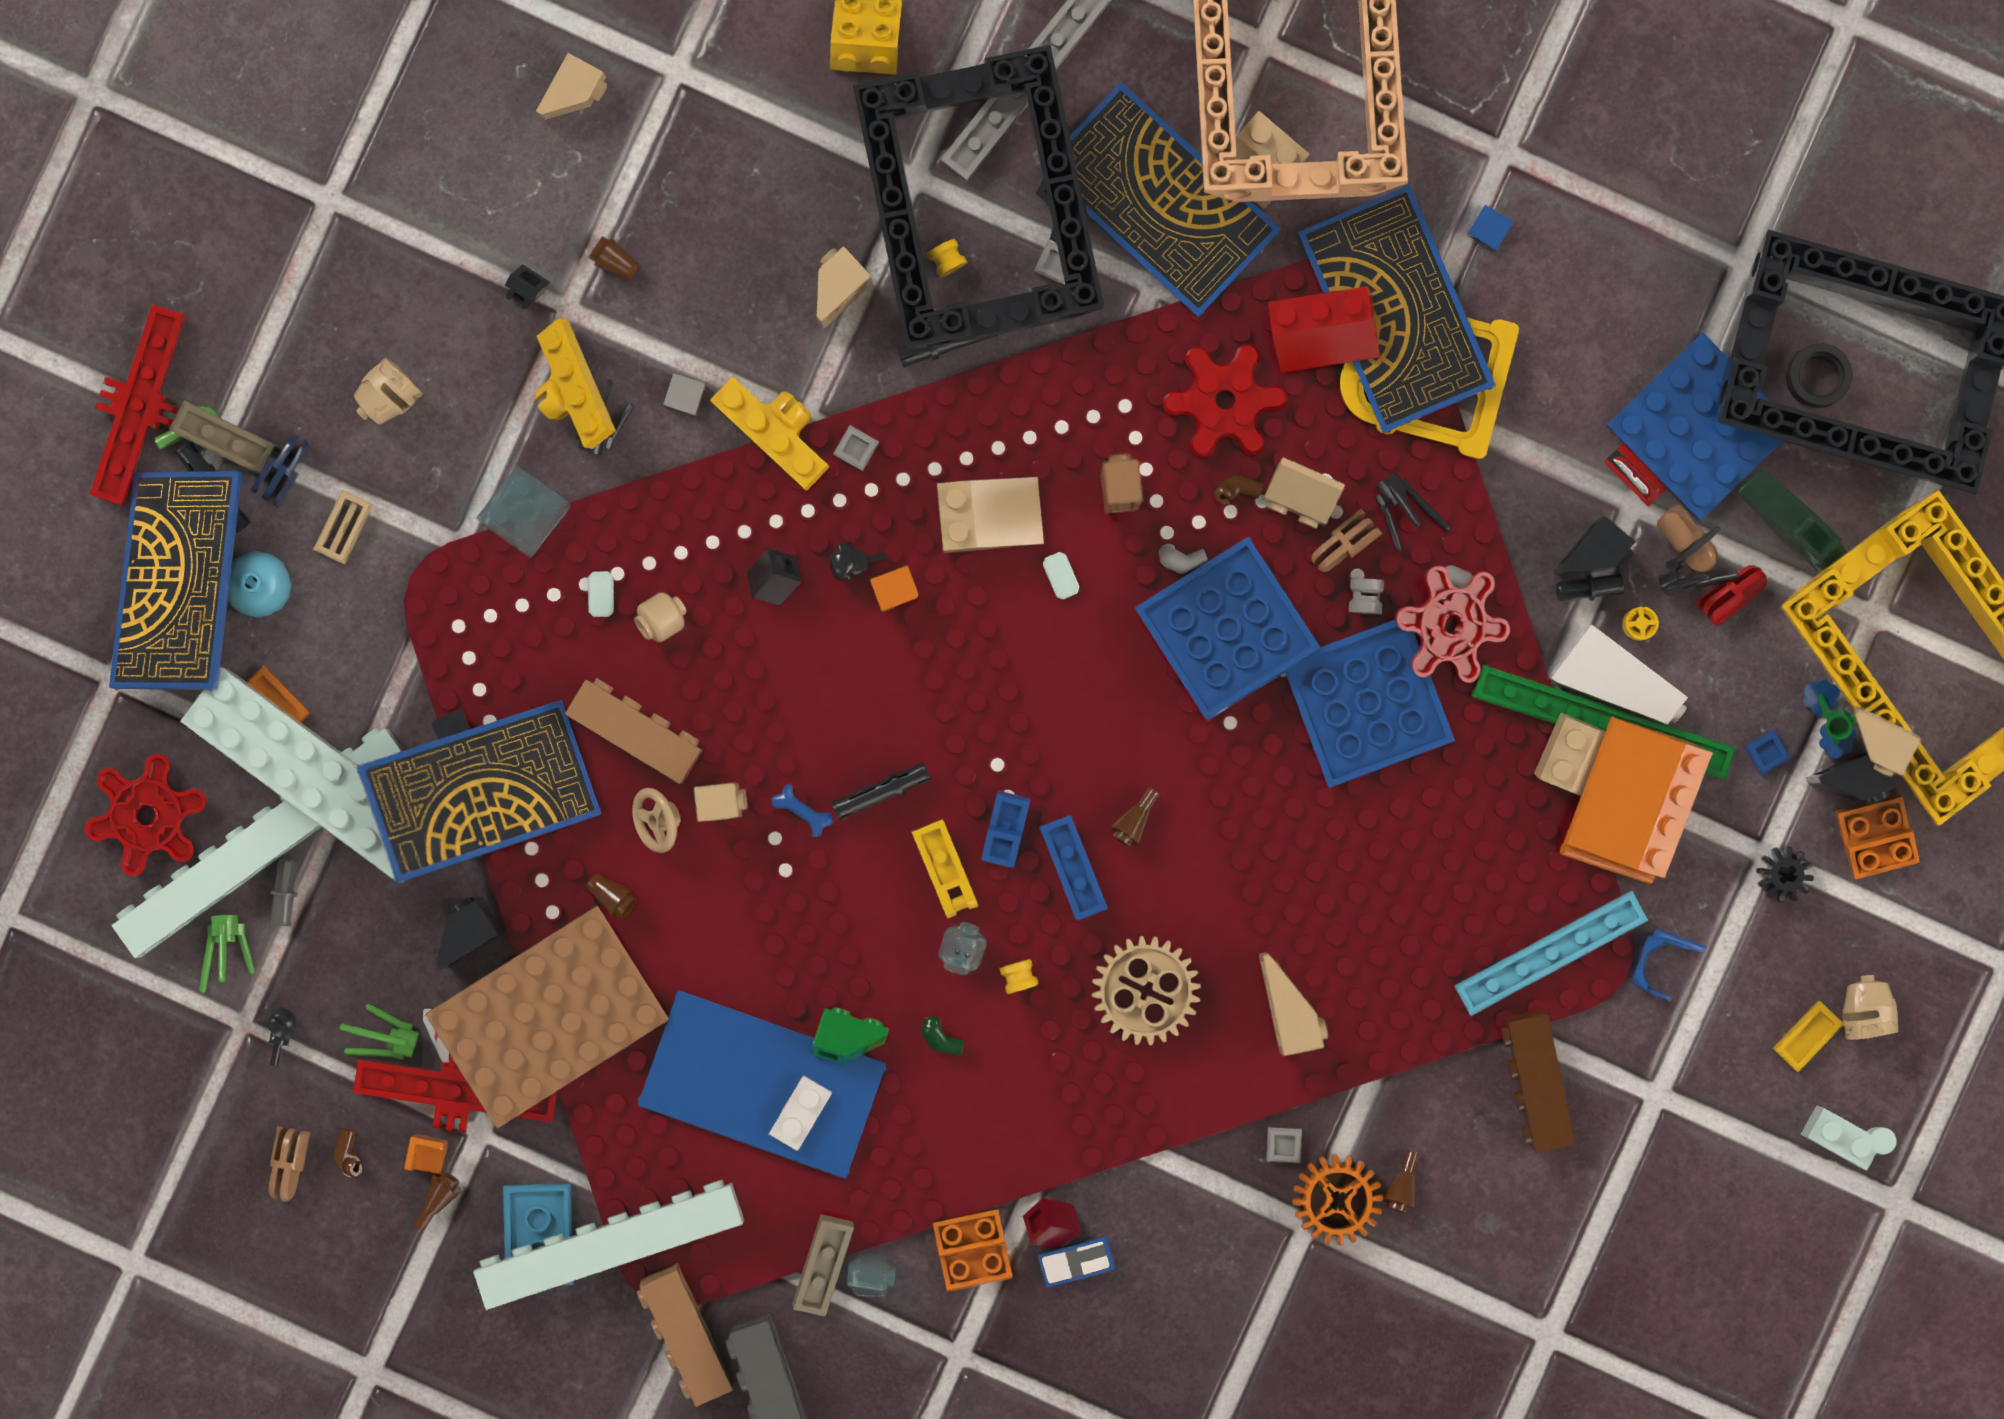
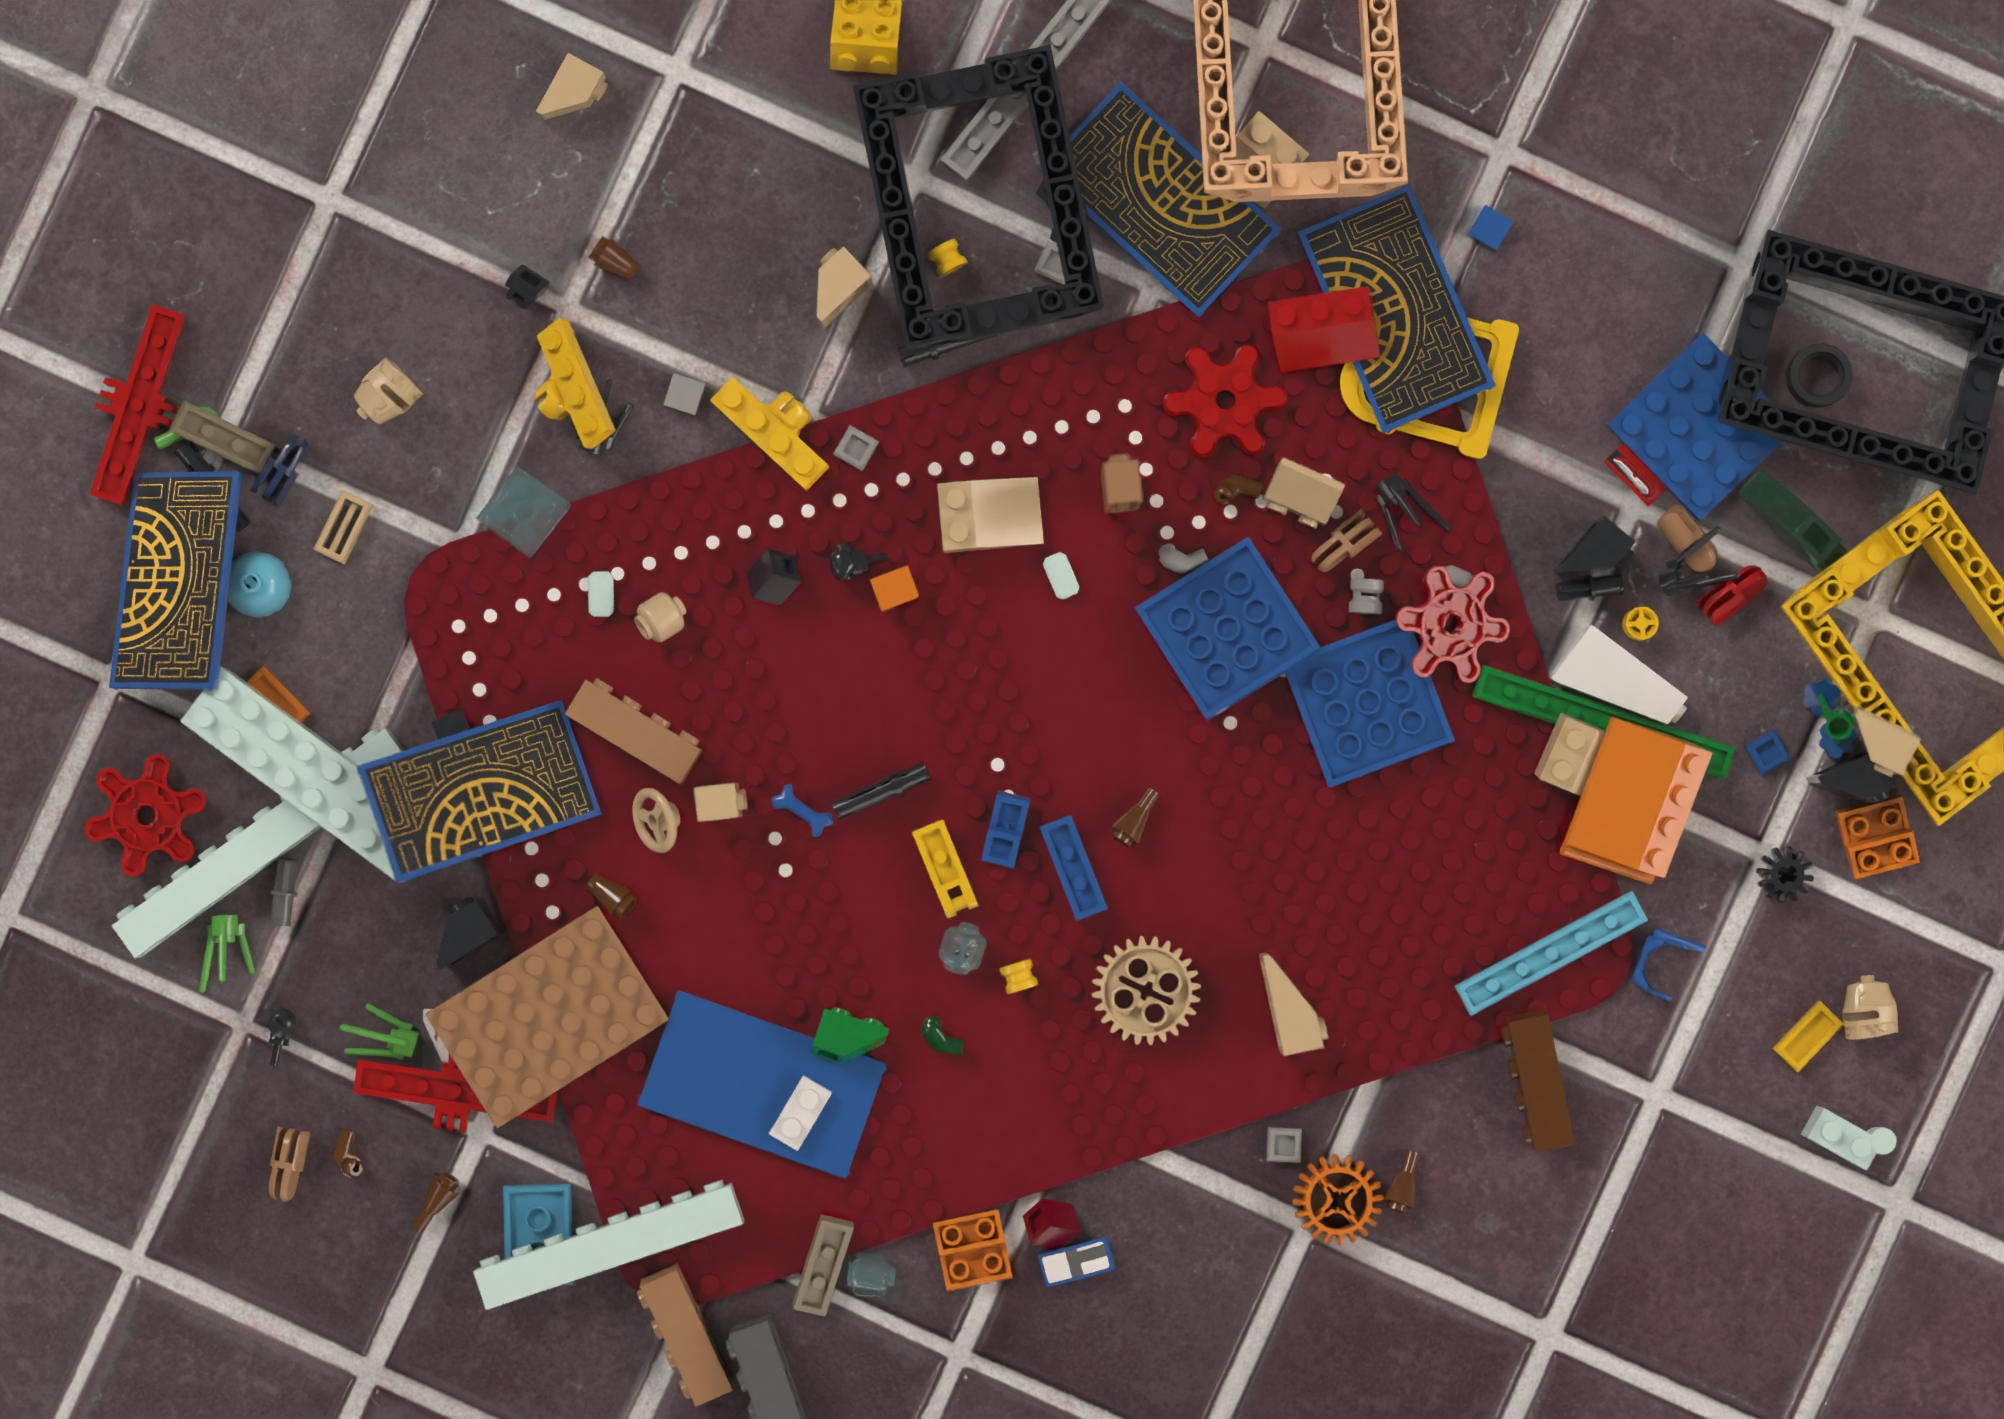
(426, 1154): orange panel -> none

